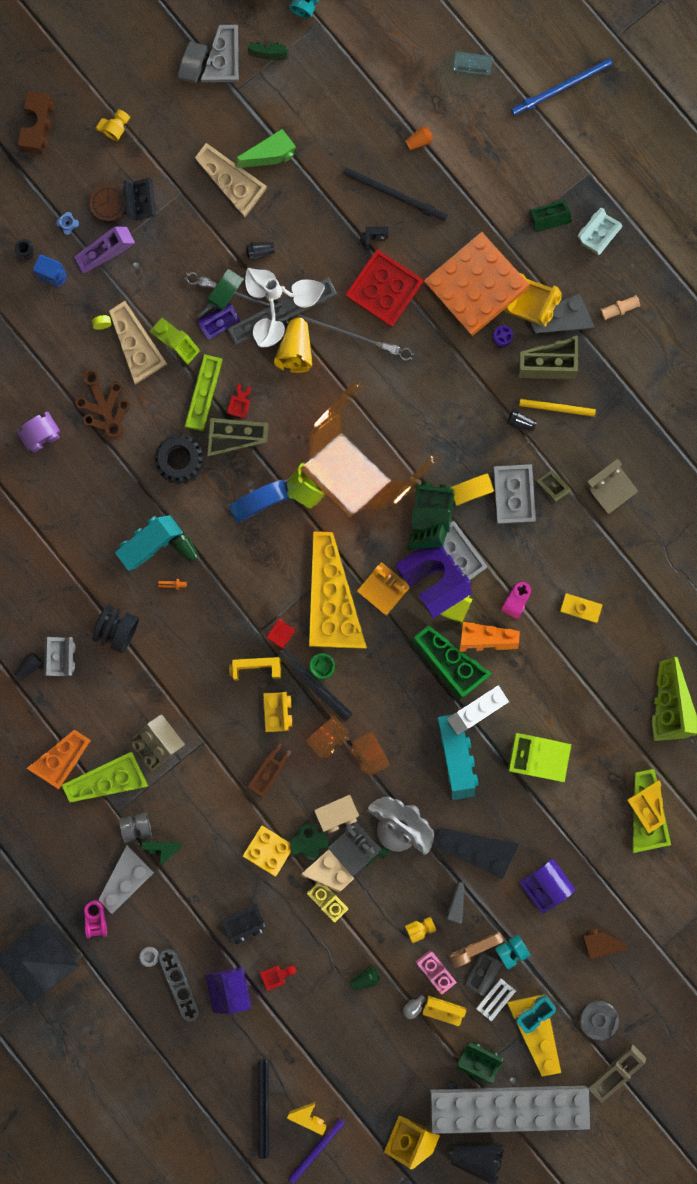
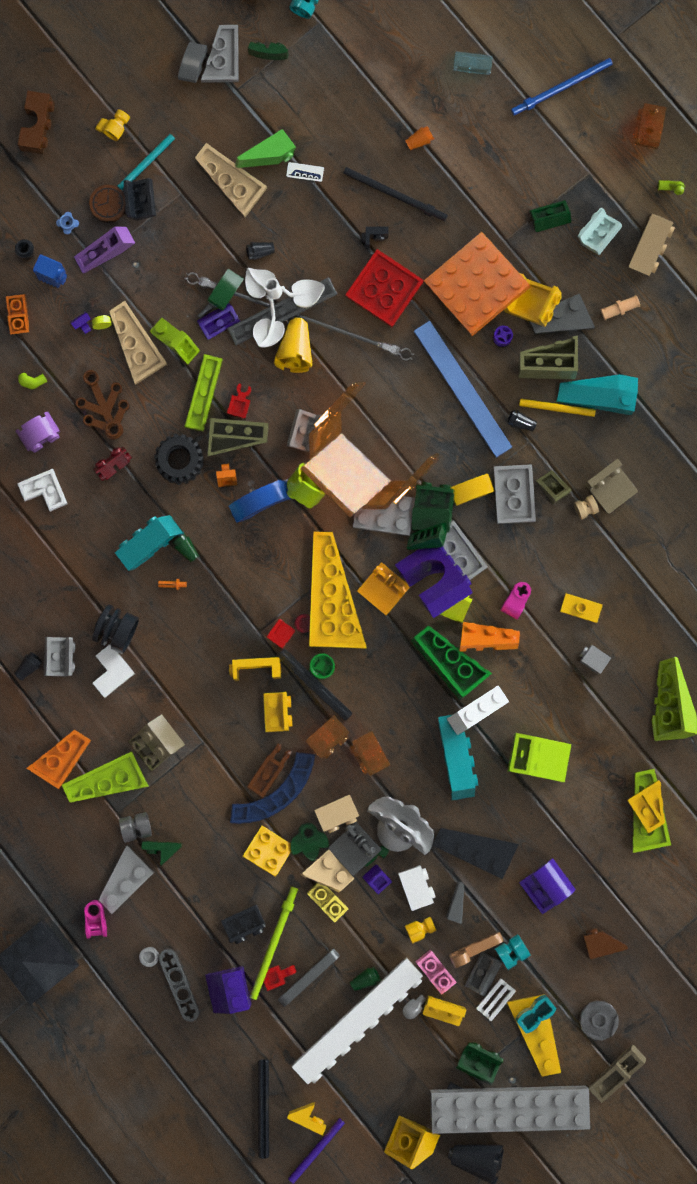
(17, 314): none -> orange slope
(31, 383): none -> lime arm
(46, 485): none -> white tile
(81, 321): none -> dark purple tile
(116, 674): none -> white tile
(117, 457): none -> dark red hinge
(151, 157): none -> teal bar
(226, 476): none -> orange tile
(281, 797): none -> dark blue tile
(287, 907): none -> lime bar
(301, 428): none -> light grey bracket
(302, 623): none -> dark red tile
(305, 171): none -> white sticker
(308, 977): none -> dark grey beam
(357, 1020): none -> white brick
(377, 879): none -> dark purple slope
(393, 520): none -> light grey plate
(416, 887): none -> white brick
(462, 389): none -> medium blue tile
(586, 507): none -> tan wheel
(594, 659): none -> light grey brick
(605, 393): none -> teal wedge
(650, 127): none -> clear orange brick
(651, 244): none -> tan wedge
(676, 186): none -> lime arm

